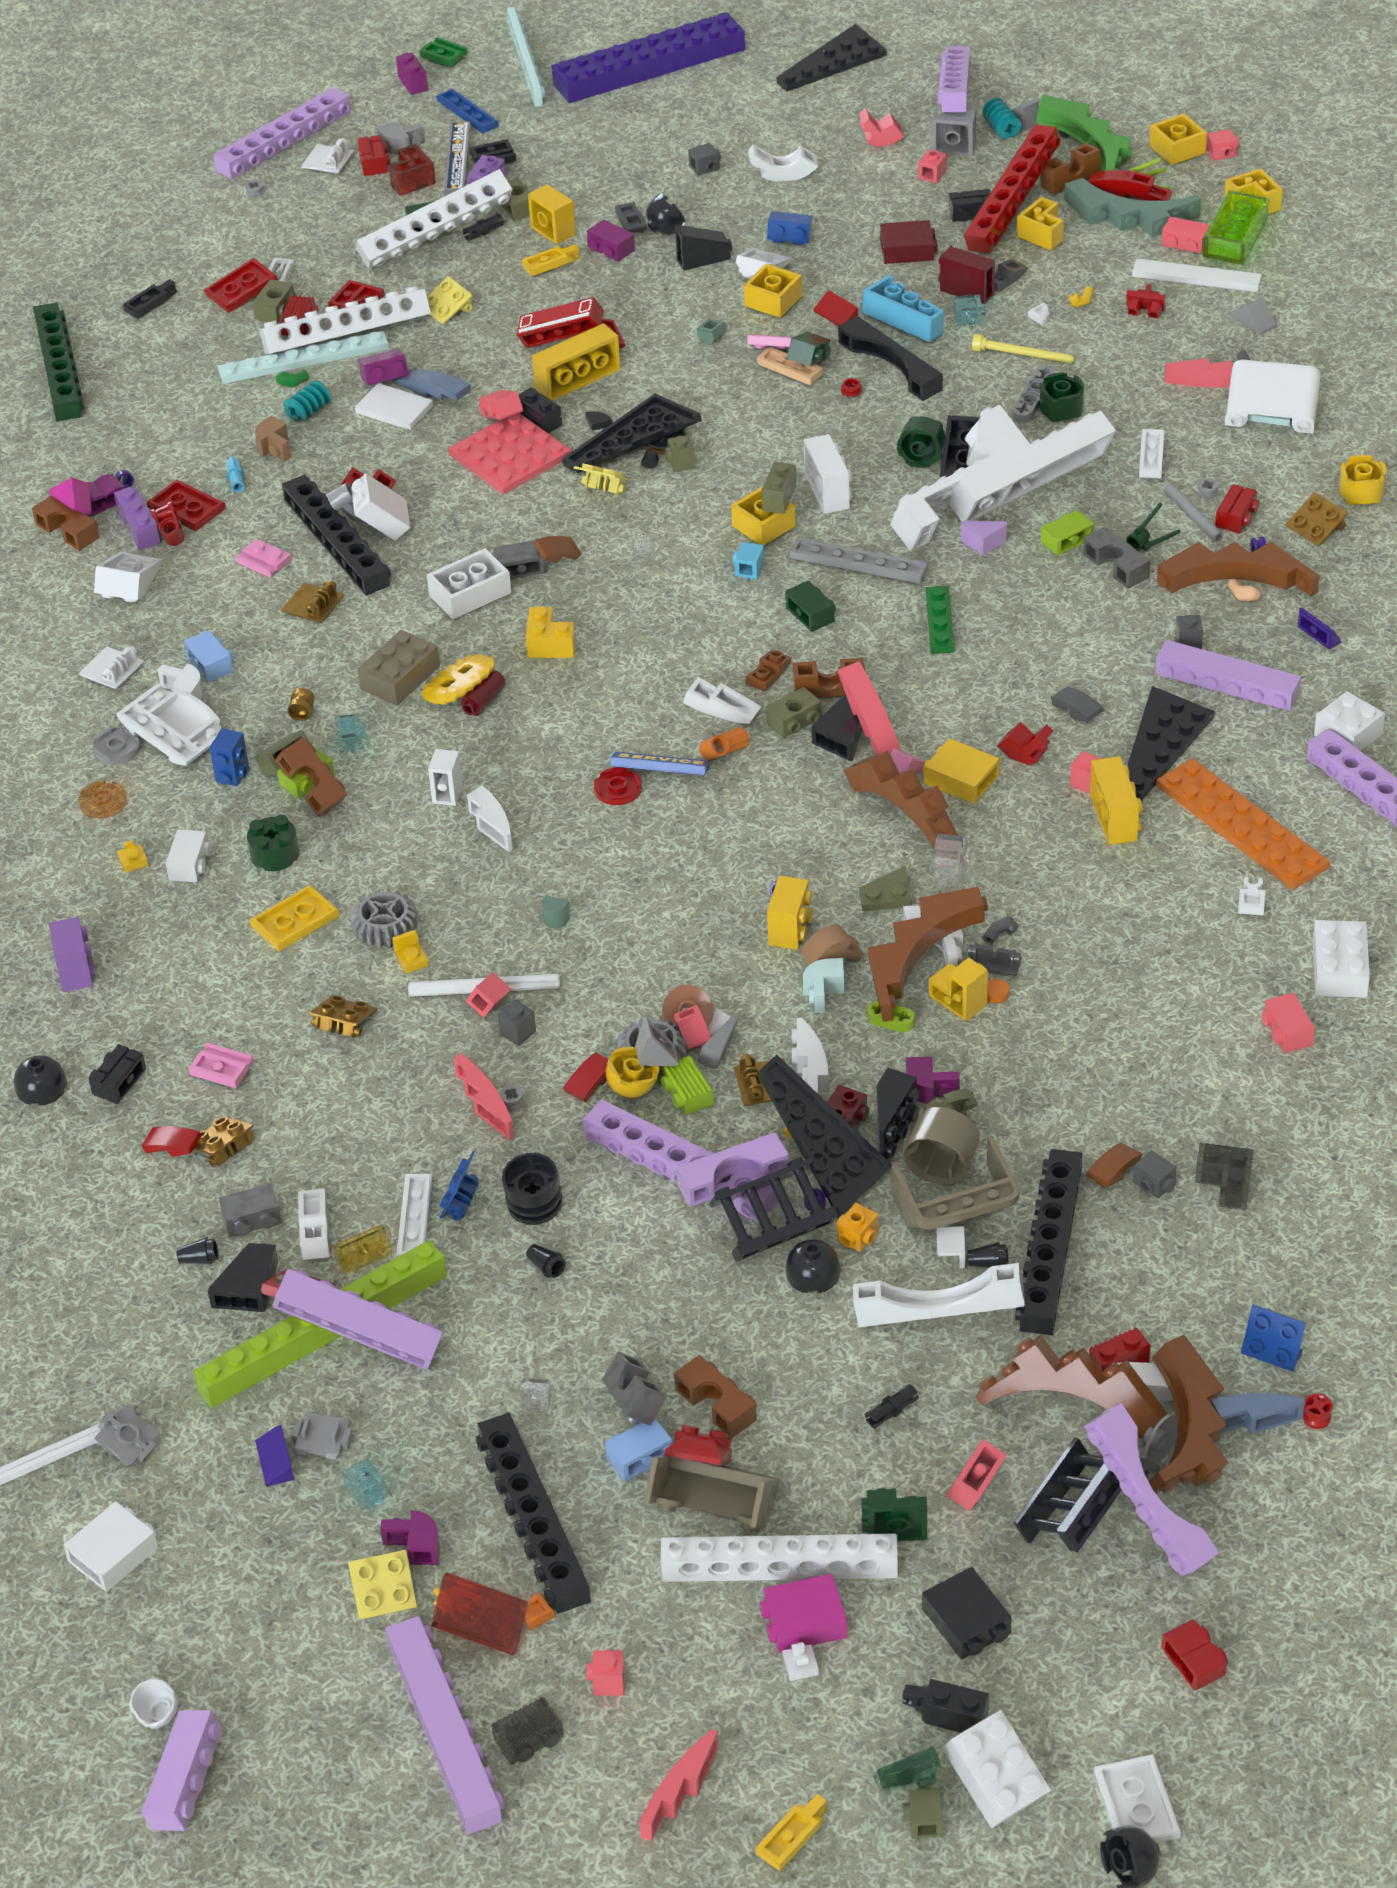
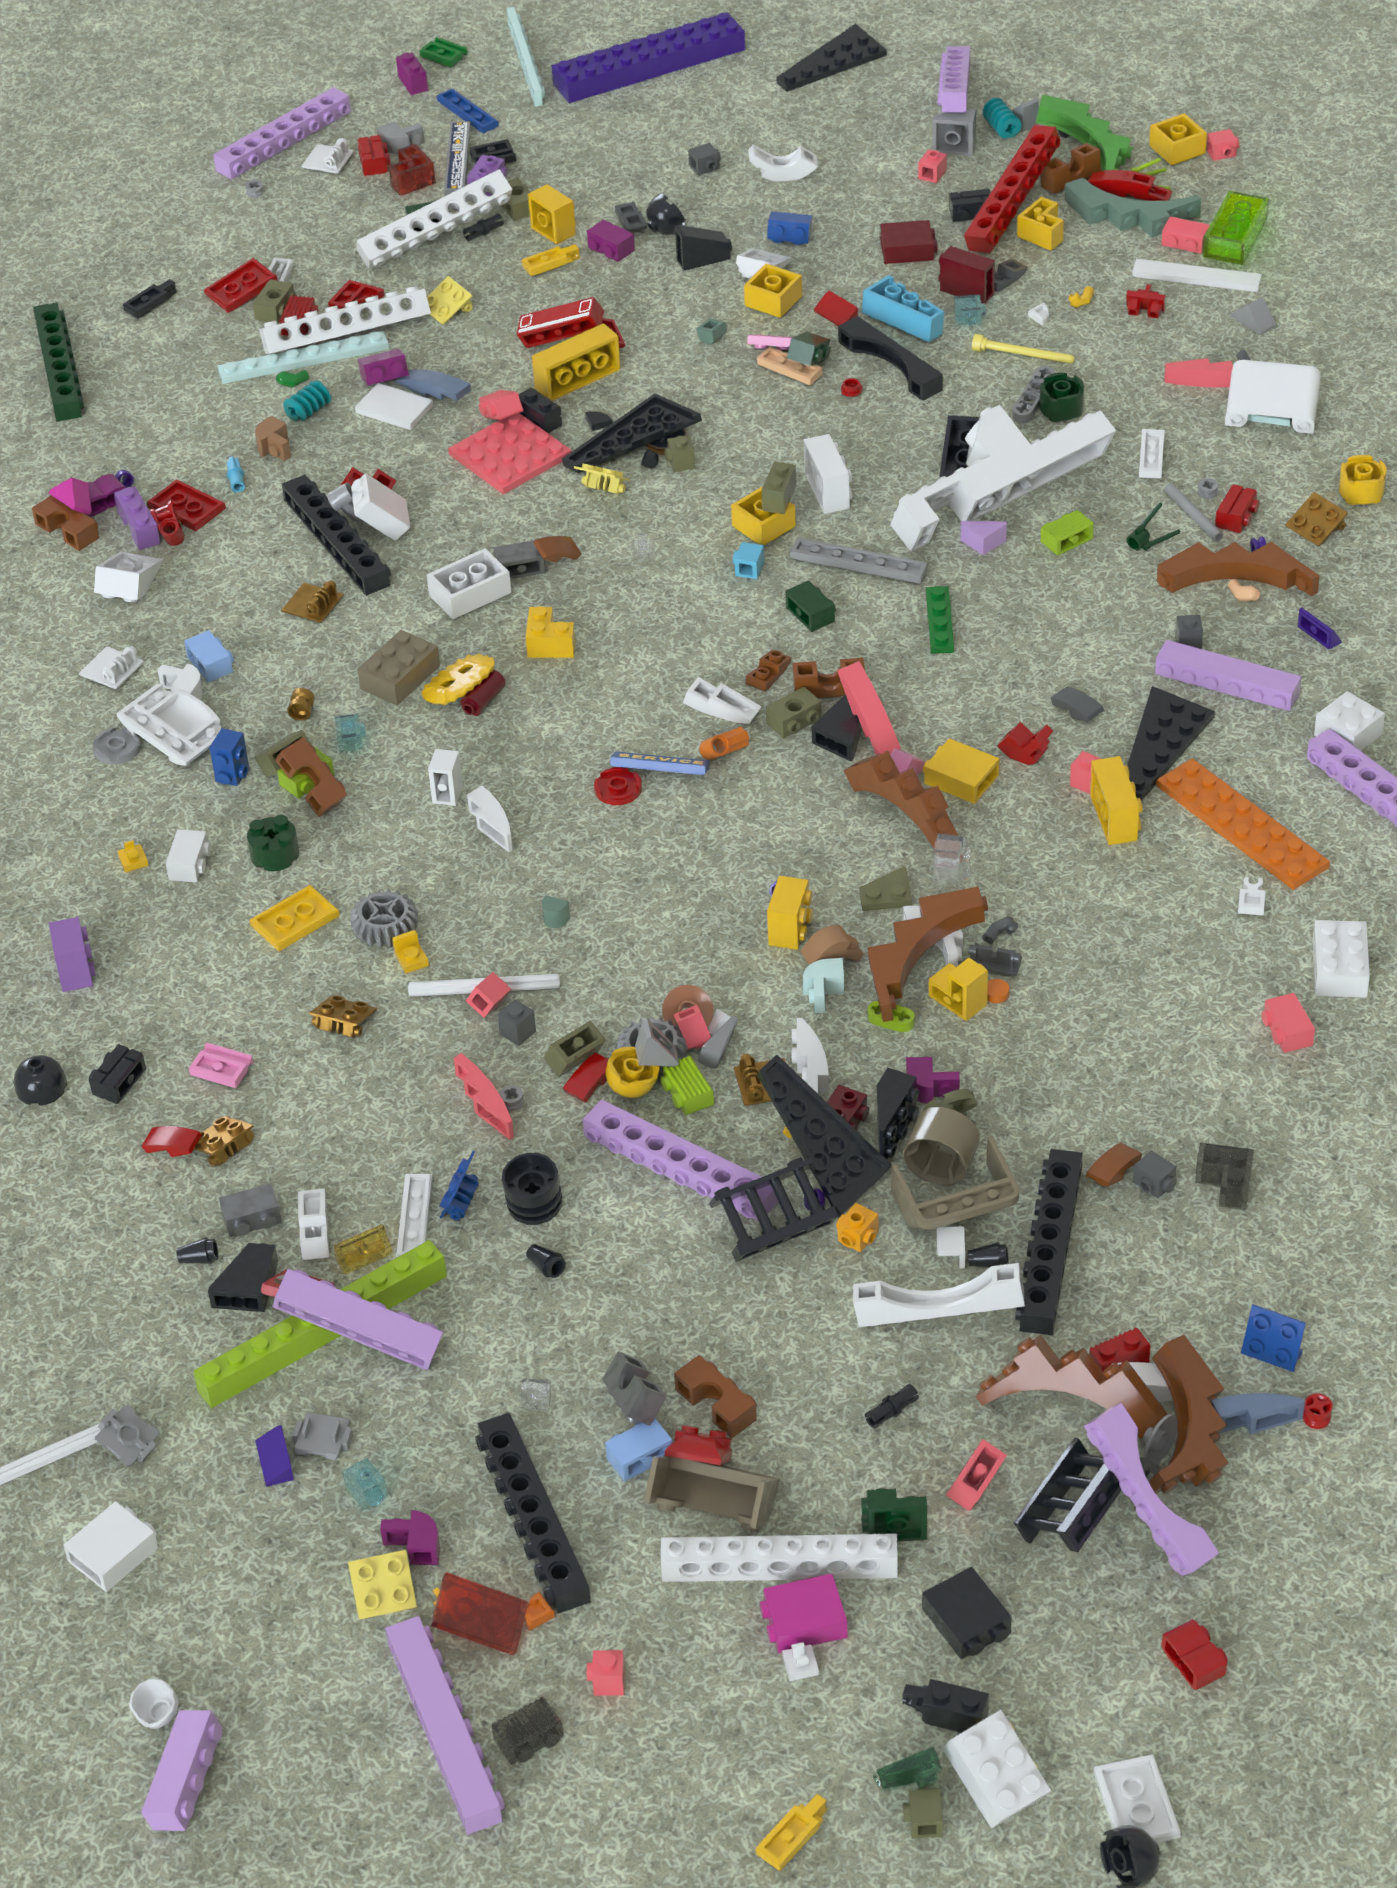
(102, 799): clear orange tile -> none
(263, 558): bright pink plate -> none
(574, 1048): none -> olive brick
(684, 1778): coral slope -> none
(757, 1157): lavender arch -> none
(812, 1266): black cylinder -> none
(882, 132): coral brick -> none
(921, 441): dark green brick -> none
(1129, 564): flat silver arch -> none
(1257, 184): yellow brick -> none

